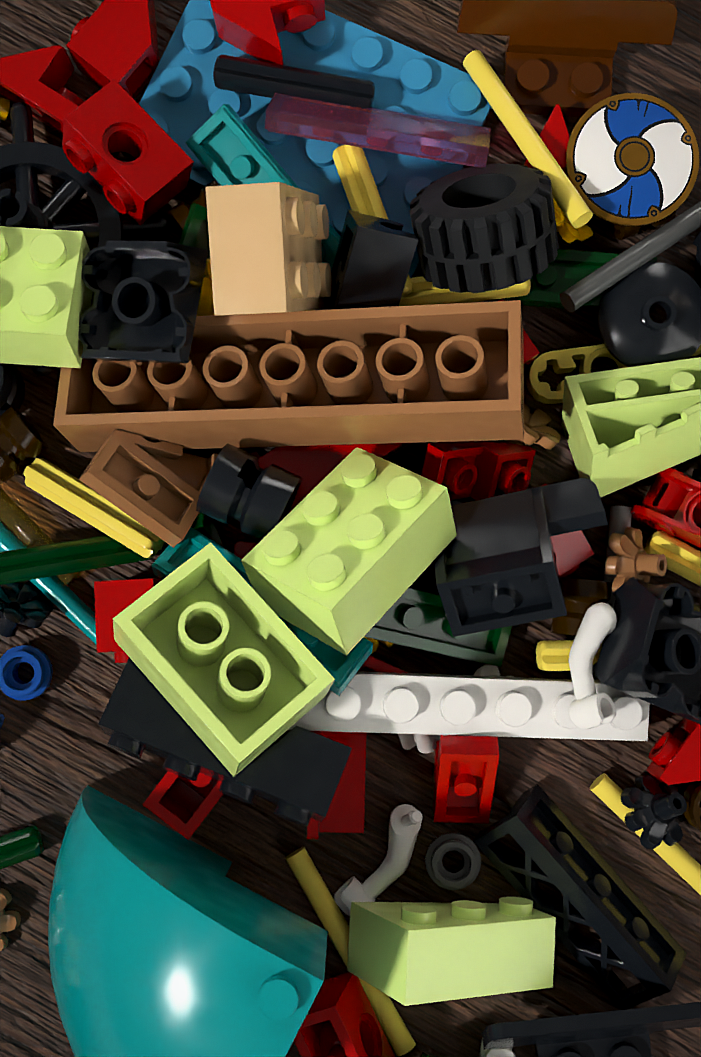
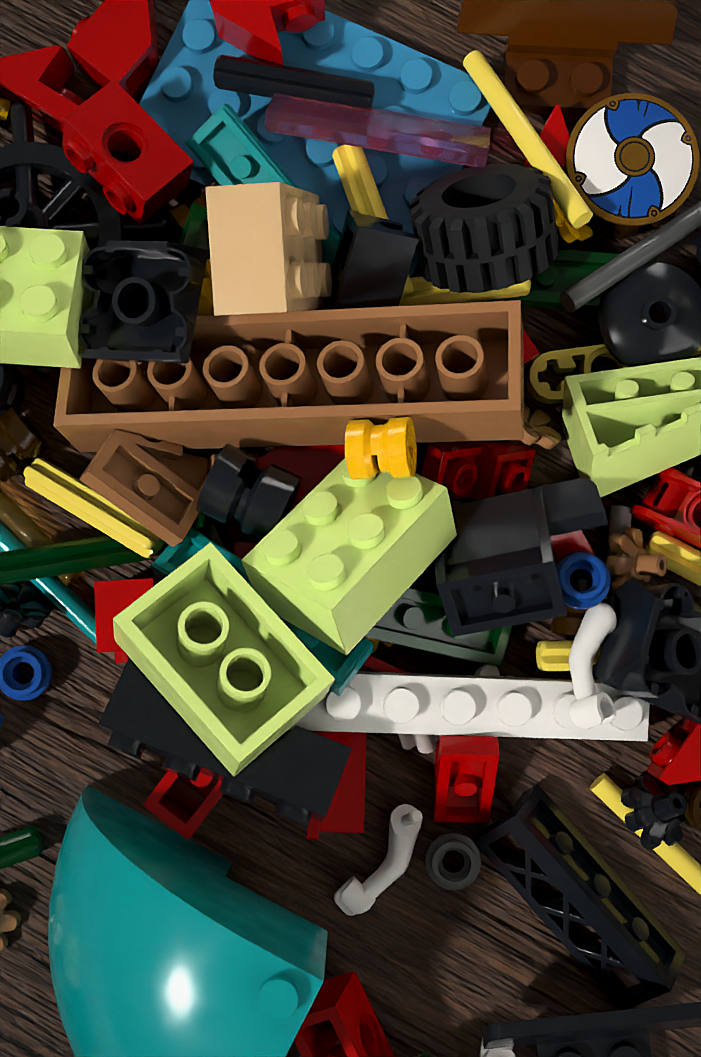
(338, 931): light yellow bar -> none
(381, 448): none -> yellow wheel
(451, 948): yellowish green wedge -> none
(591, 567): none -> blue plate

